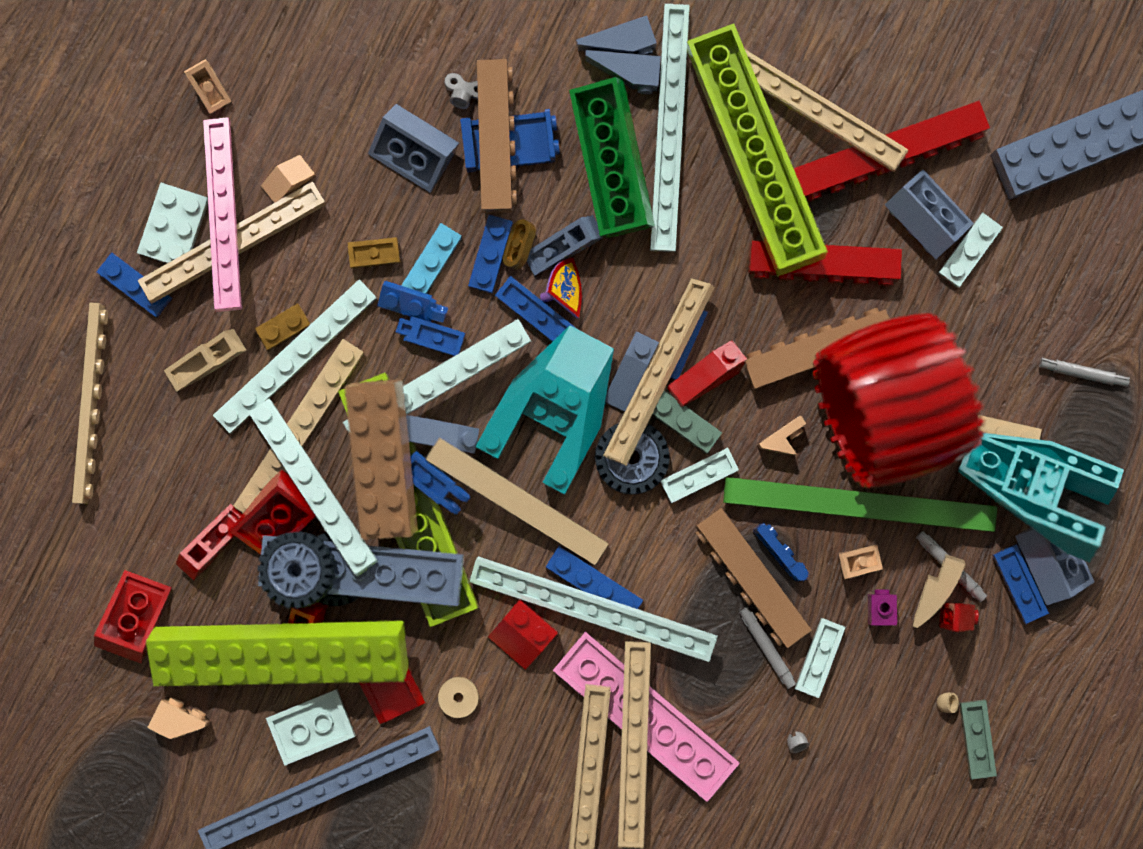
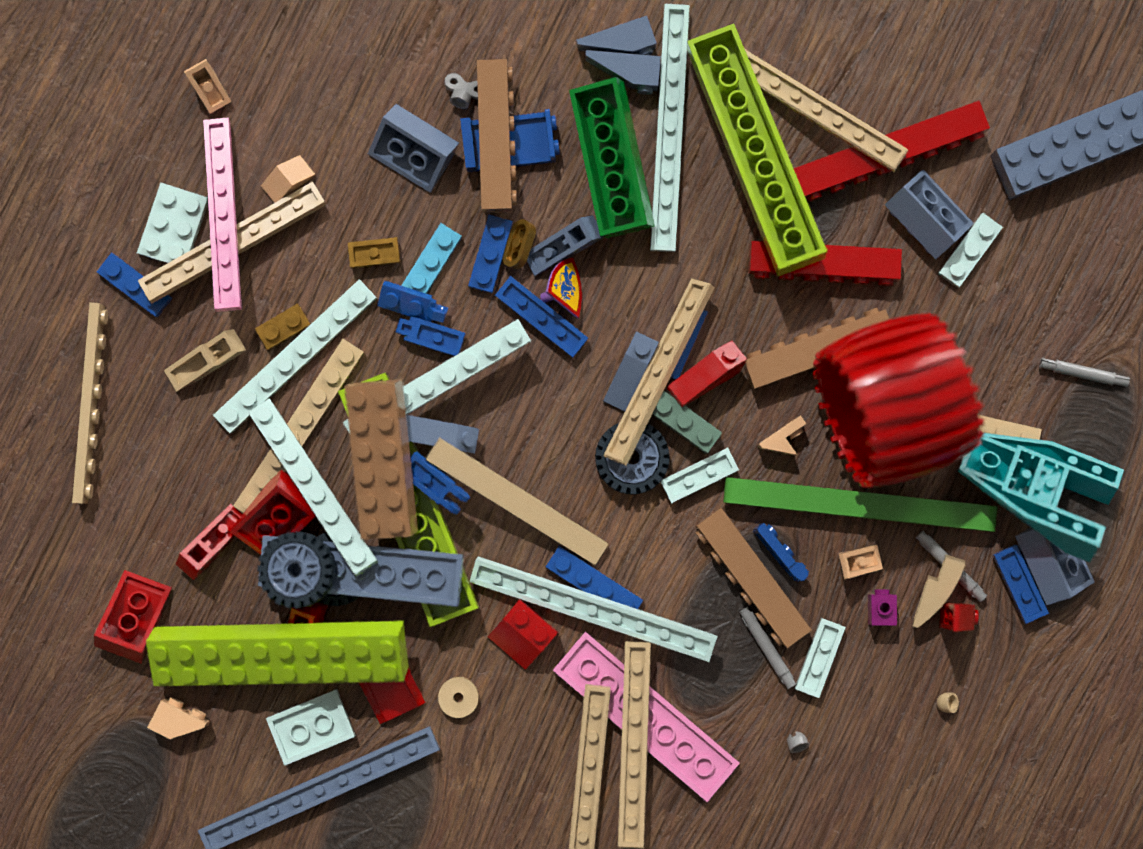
(562, 391): teal wedge -> none
(978, 739): sand green plate -> none

